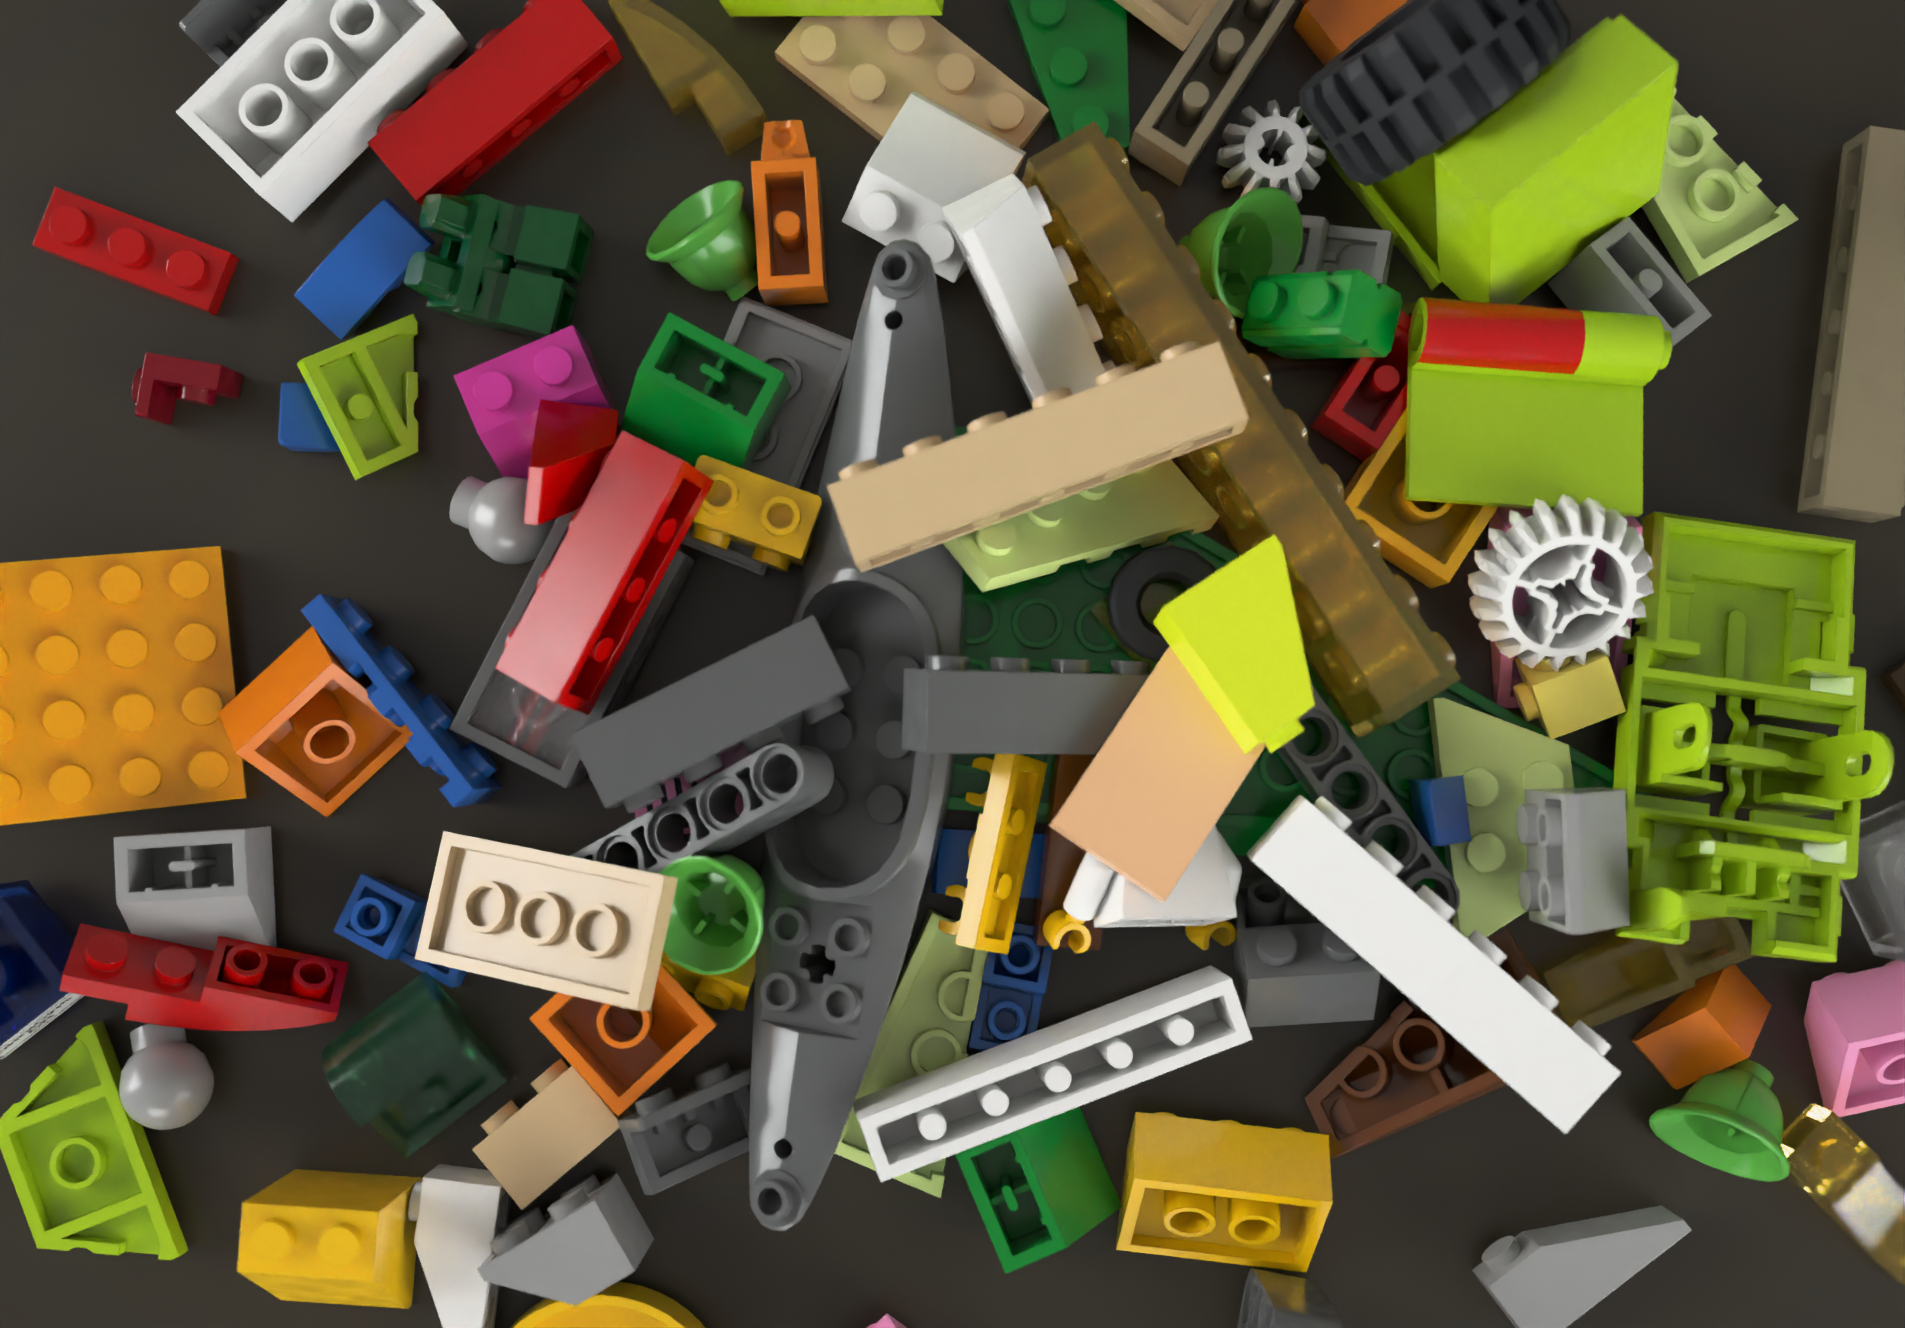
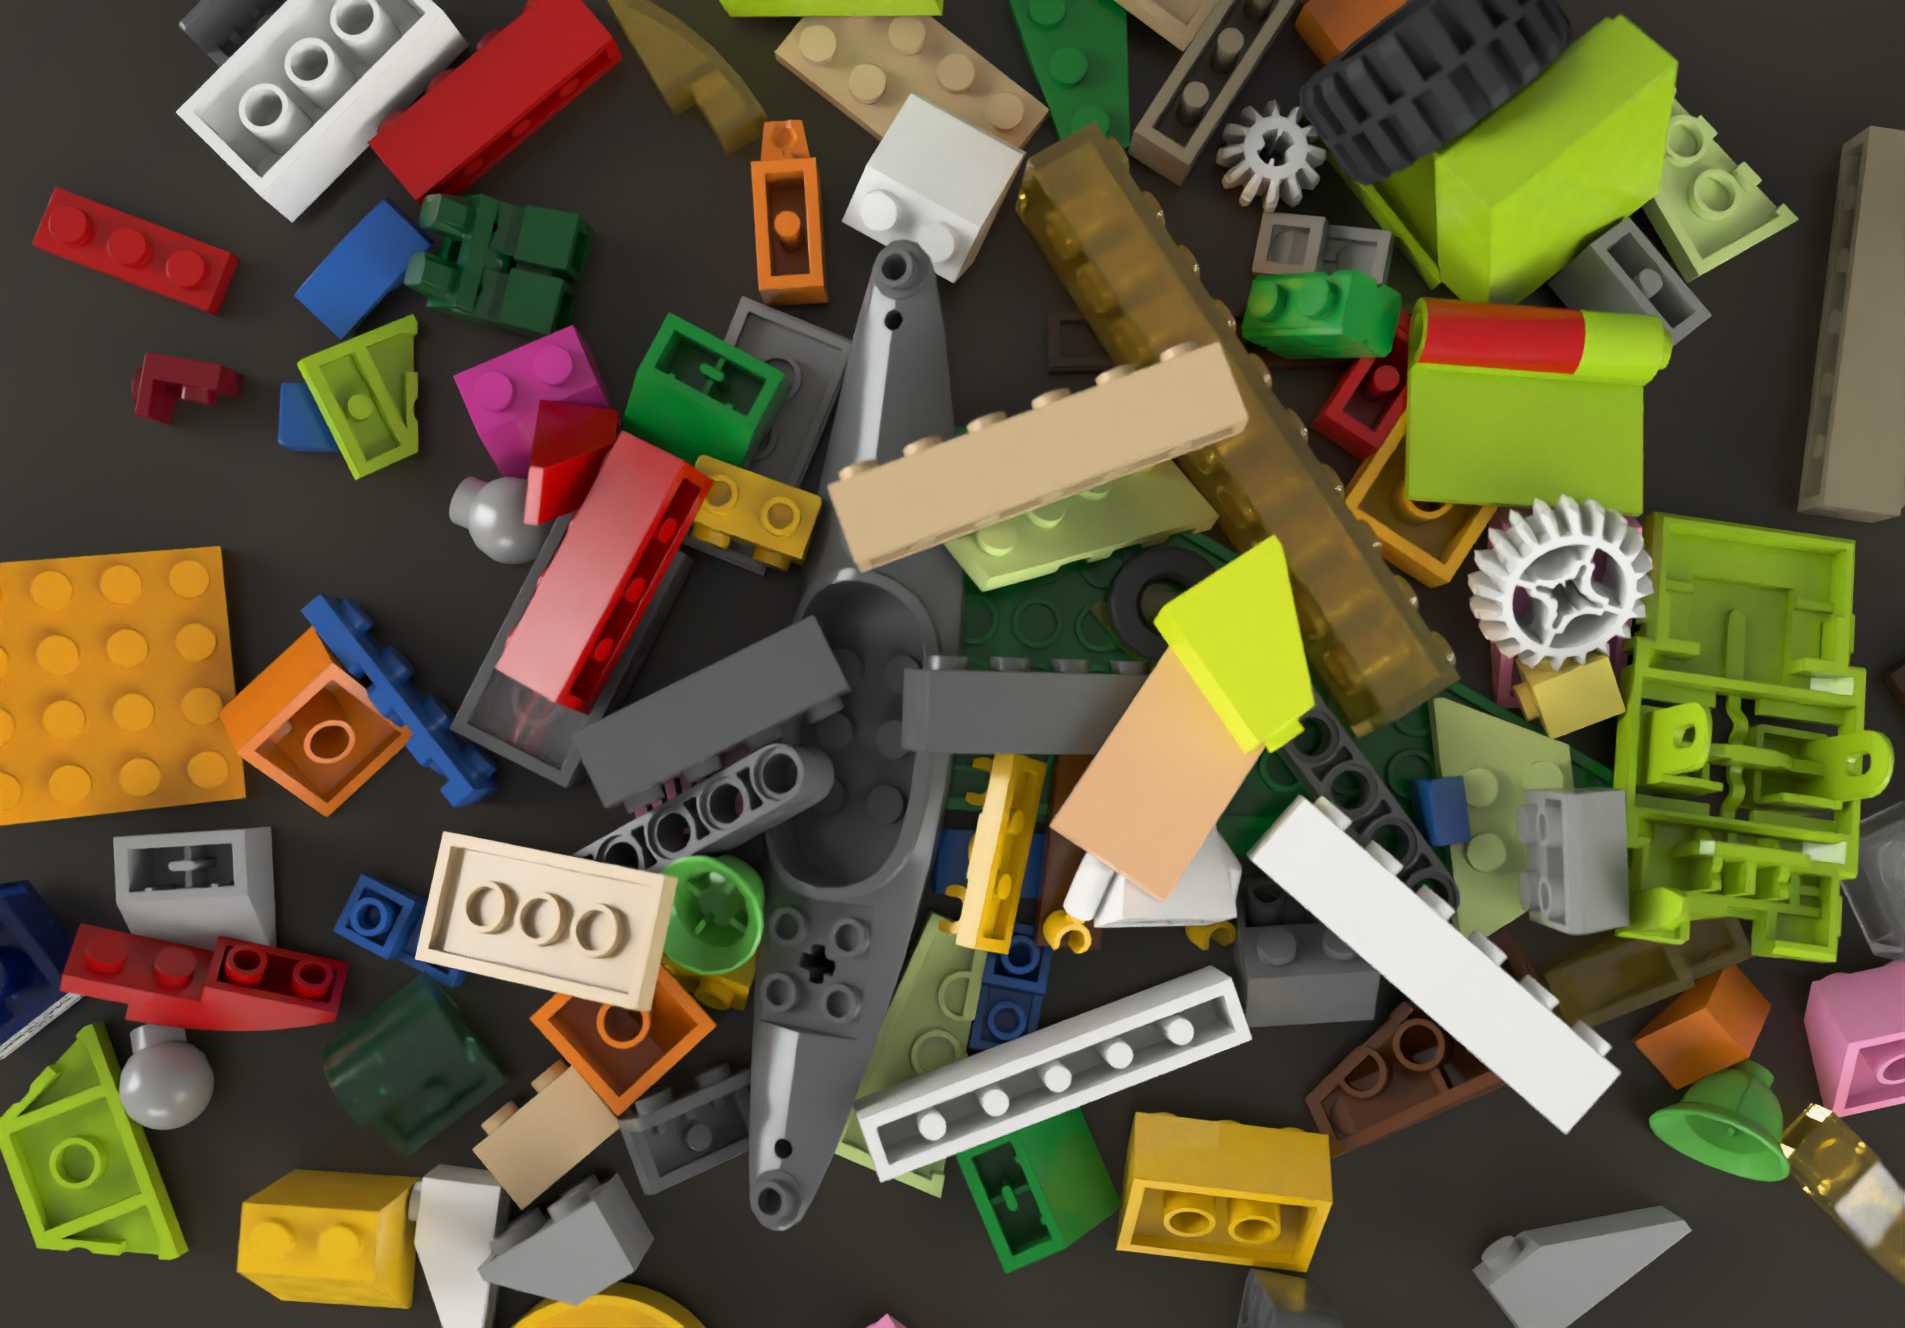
(710, 240): bright green hat -> none
(1027, 287): white slope -> none
(1245, 241): bright green hat -> none

